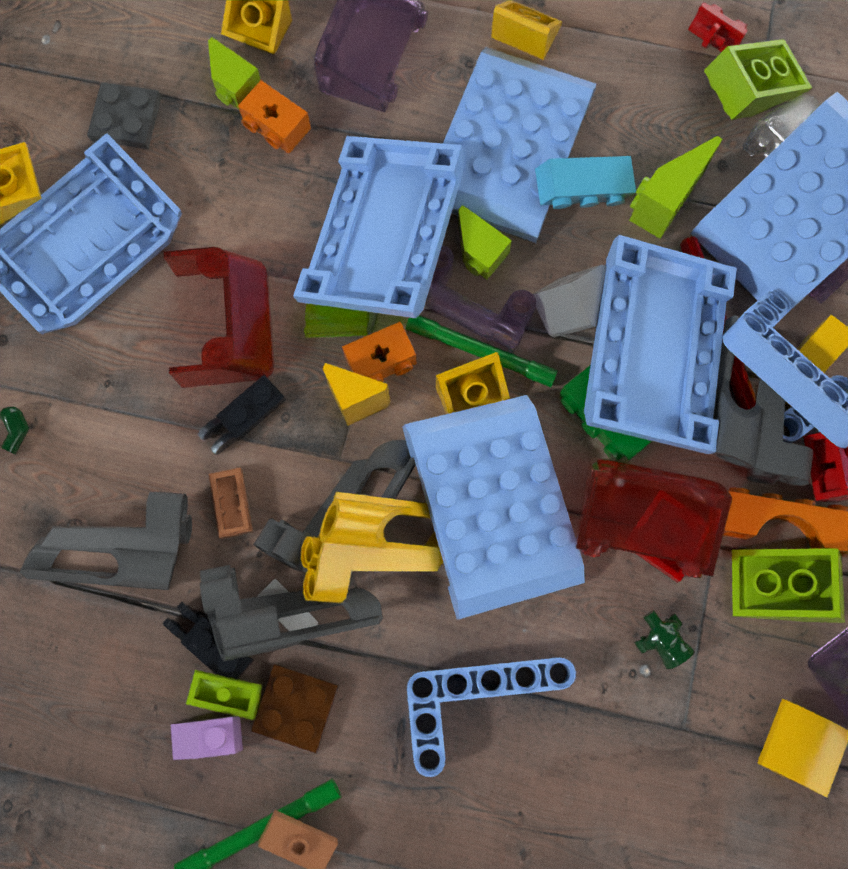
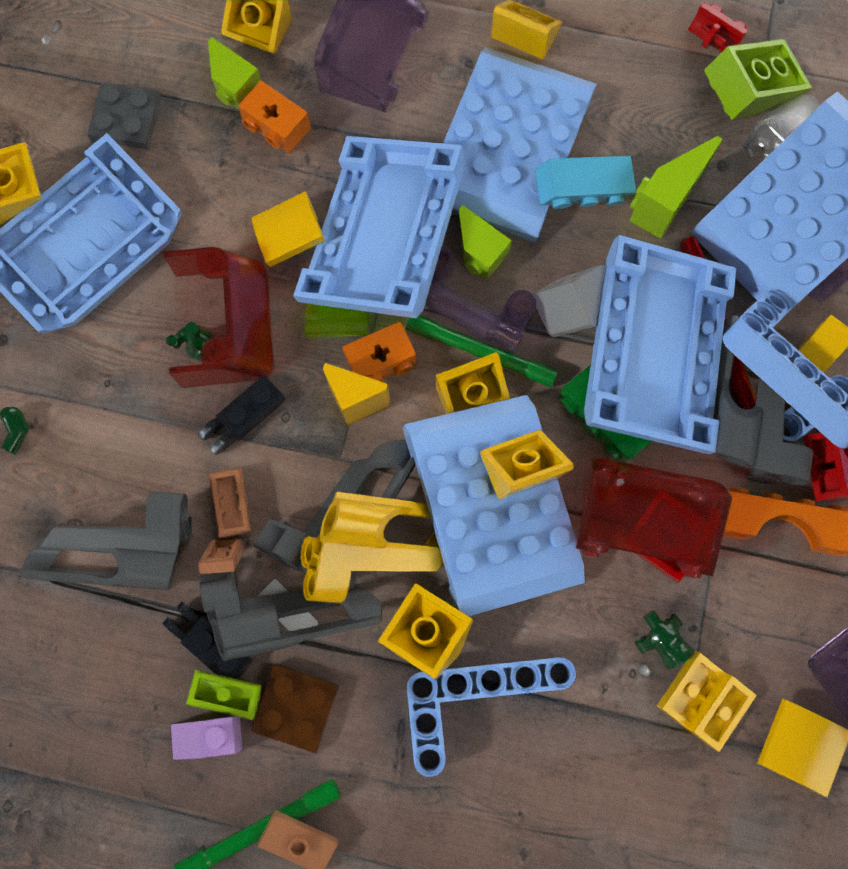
(194, 336): none -> dark green piece
(221, 556): none -> nougat plate
(287, 229): none -> yellow slope
(427, 632): none -> yellow slope
(524, 463): none -> yellow slope
(706, 701): none -> yellow slope
(788, 584): lime slope -> none

